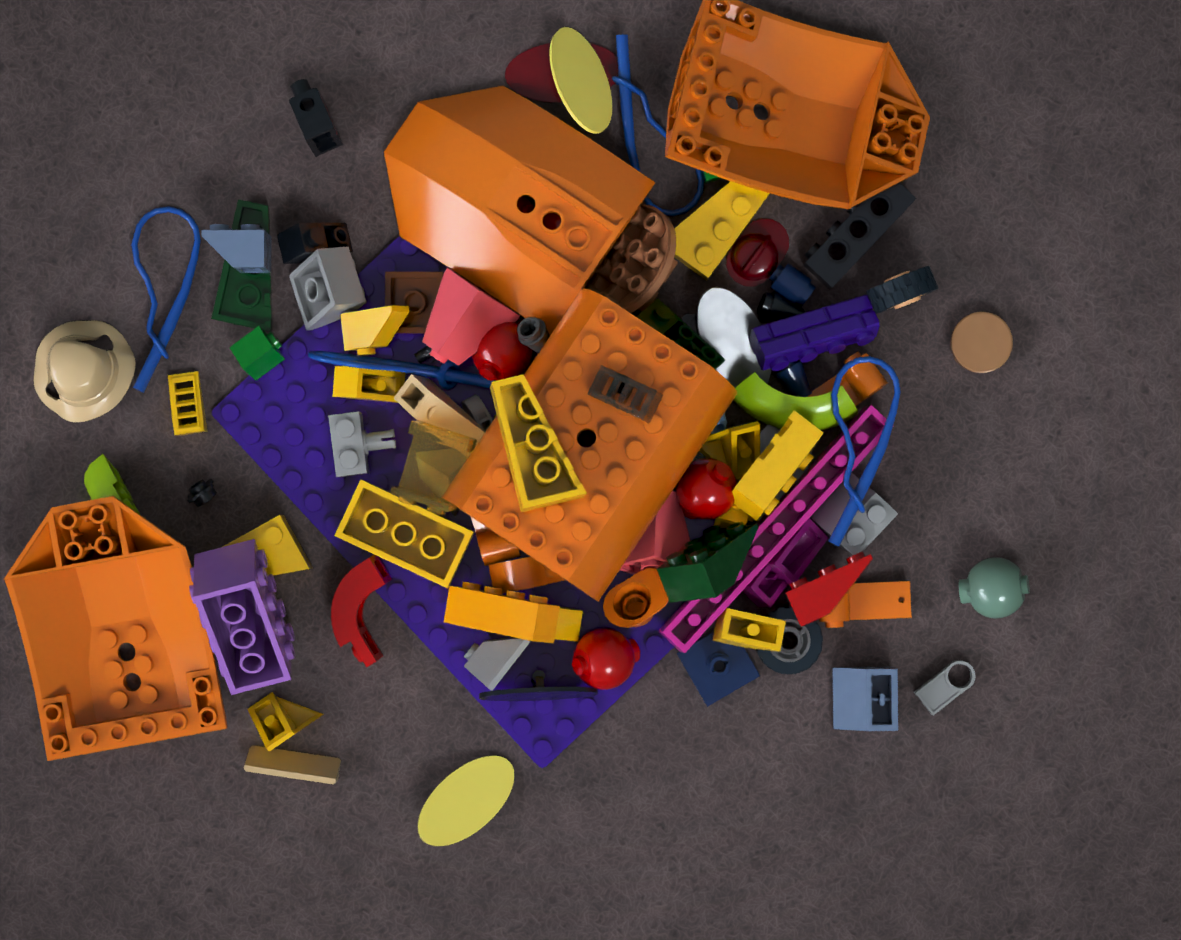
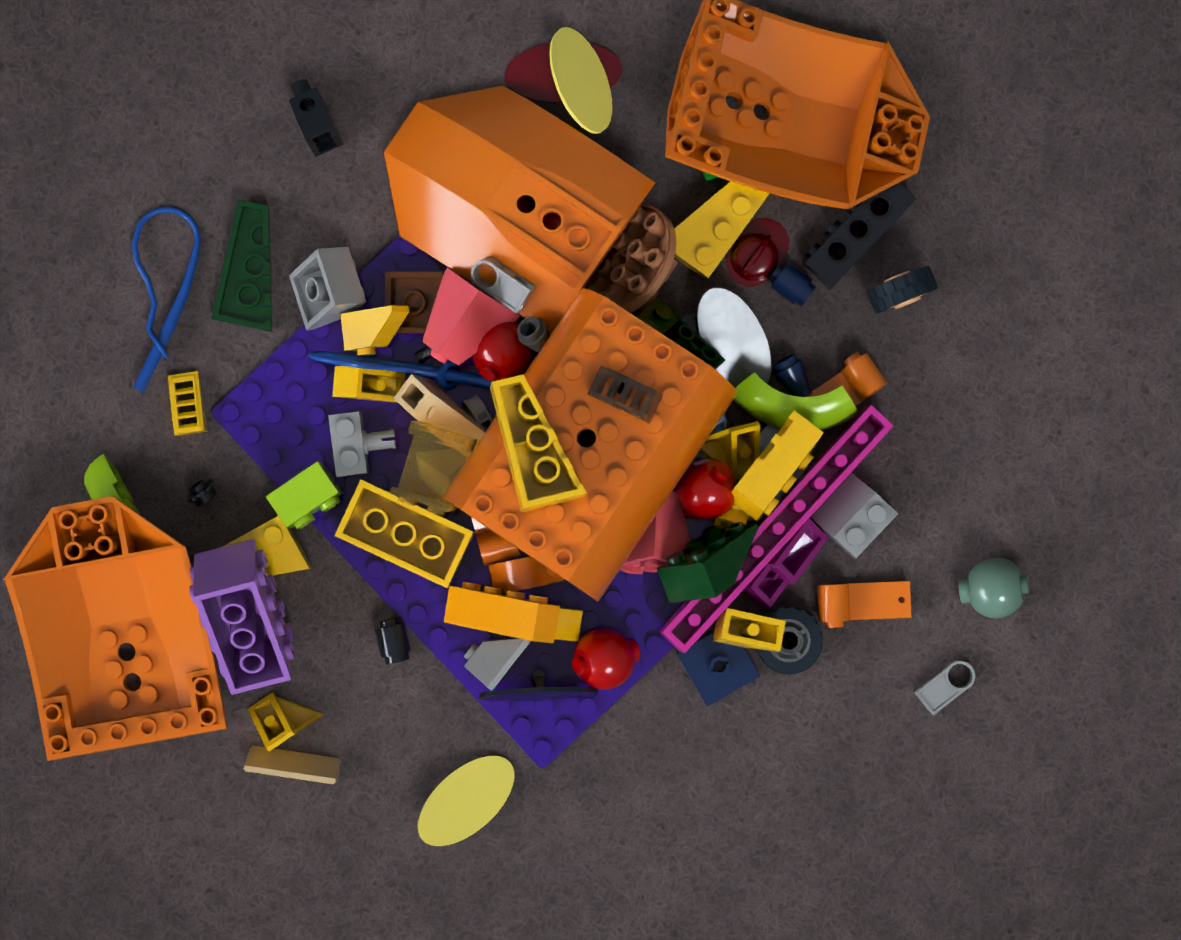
(85, 376): tan piece -> none
(243, 249): sand blue slope -> none
(258, 352): green brick -> none
(304, 238): black slope -> none
(305, 495): none -> lime brick
(349, 604): red arch -> none
(393, 641): none -> black brick
(509, 286): none -> light grey piece
(626, 88): blue piece -> none
(635, 599): orange piece -> none
(776, 307): black cone -> none
(814, 333): dark purple brick -> none
(822, 595): red slope -> none
(857, 495): blue piece -> none
(865, 698): sand blue slope -> none
(981, 342): medium nougat tile -> none

